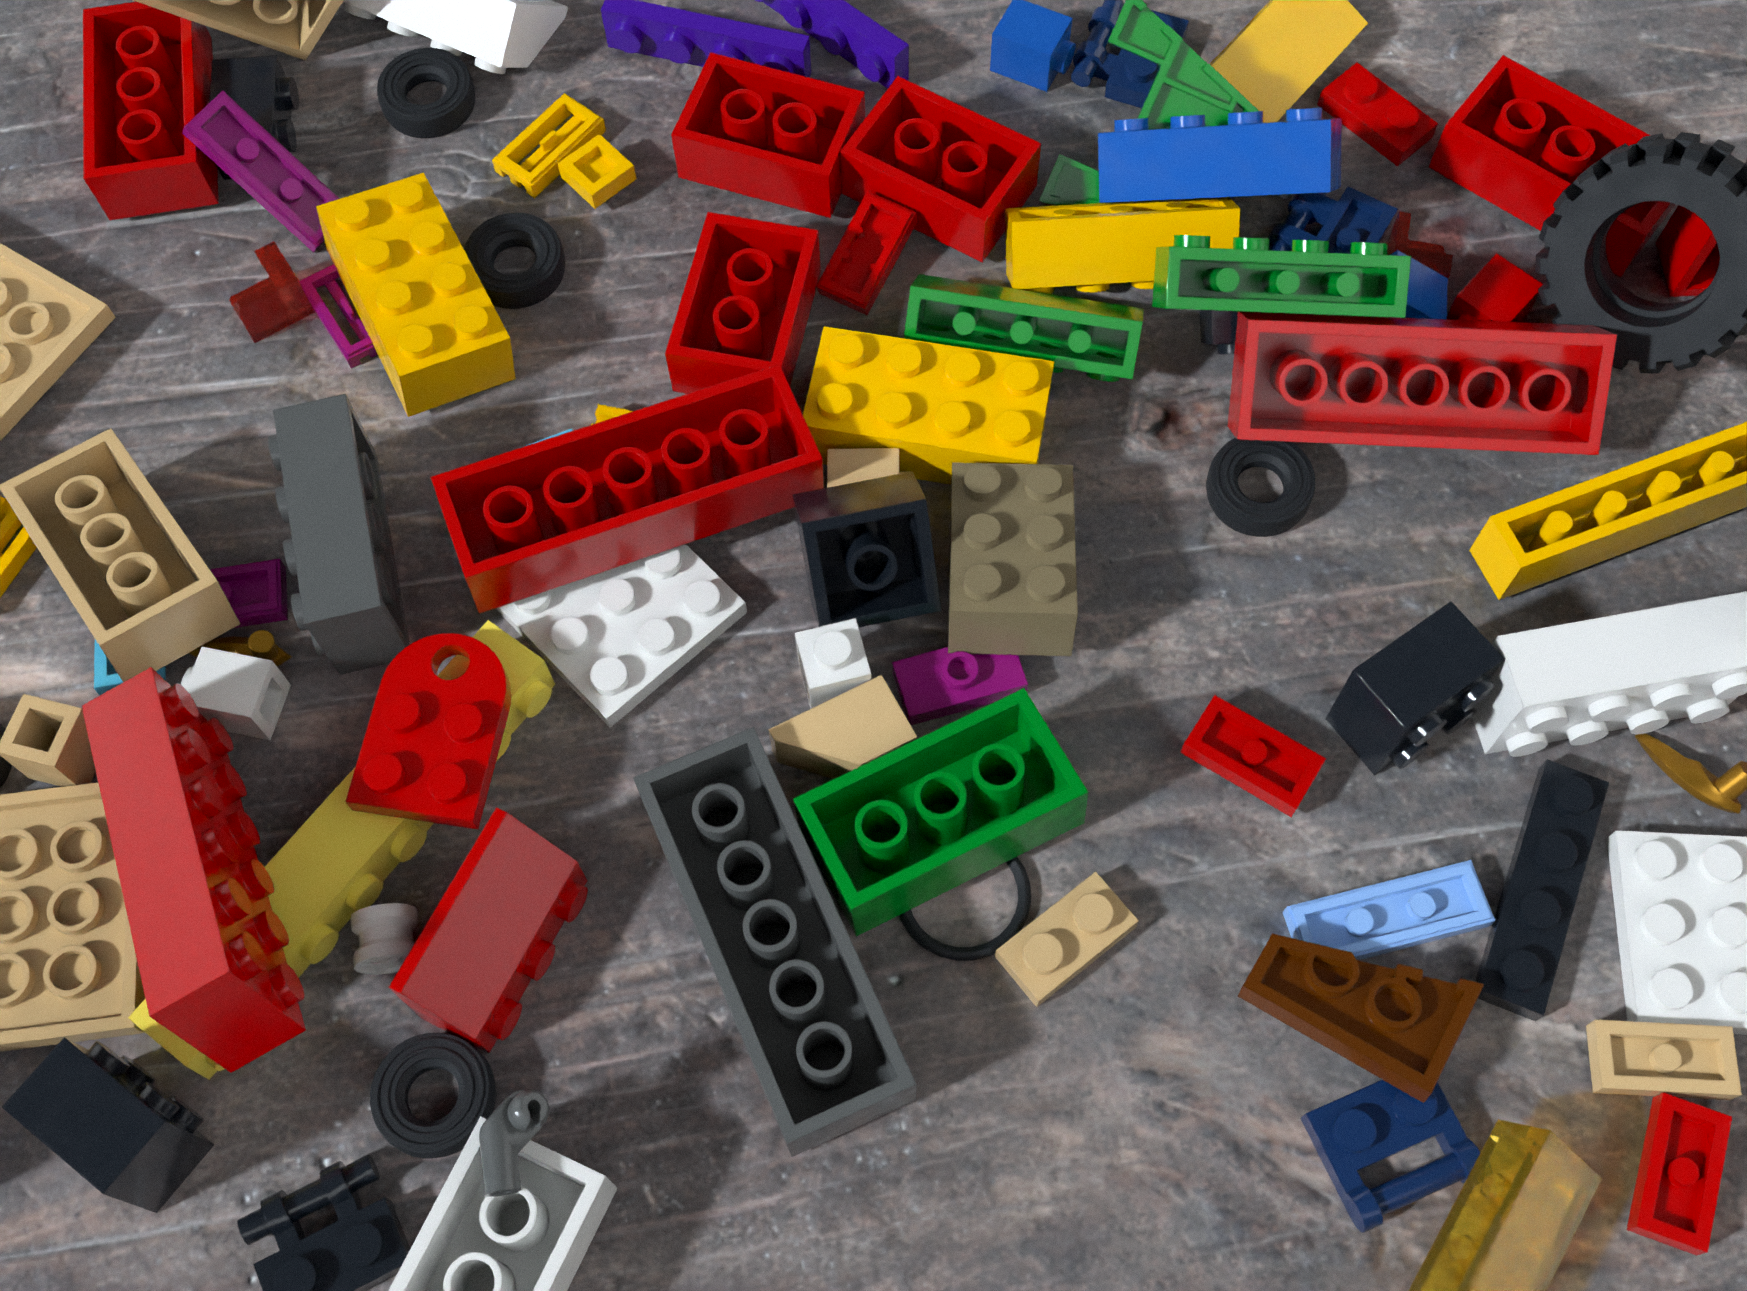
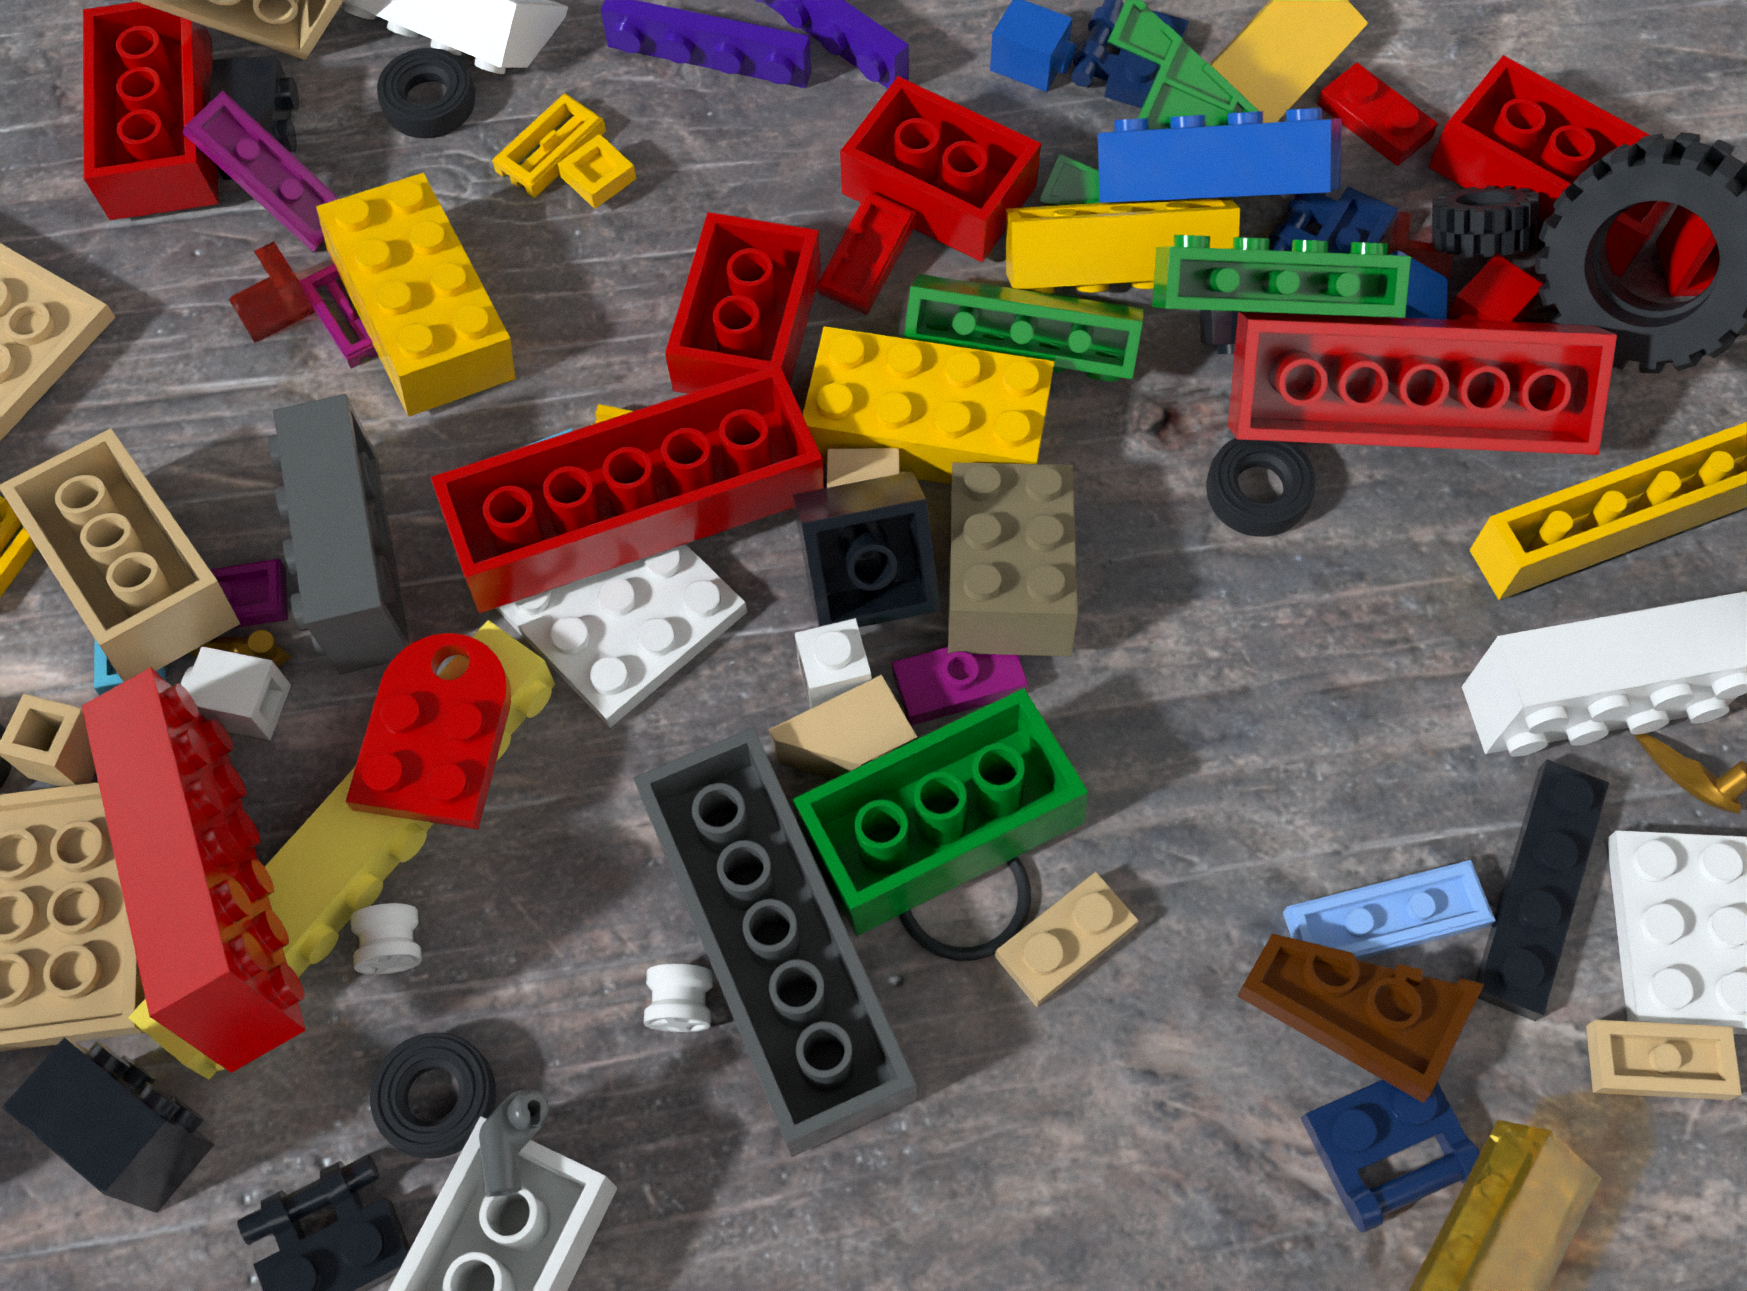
(491, 933): red slope -> none
(511, 231): black tyre -> none
(678, 998): none -> white wheel
(767, 134): red brick -> none
(1252, 755): red plate -> none
(1415, 689): black brick -> none
(1485, 221): none -> black tyre
(1679, 1174): red plate -> none

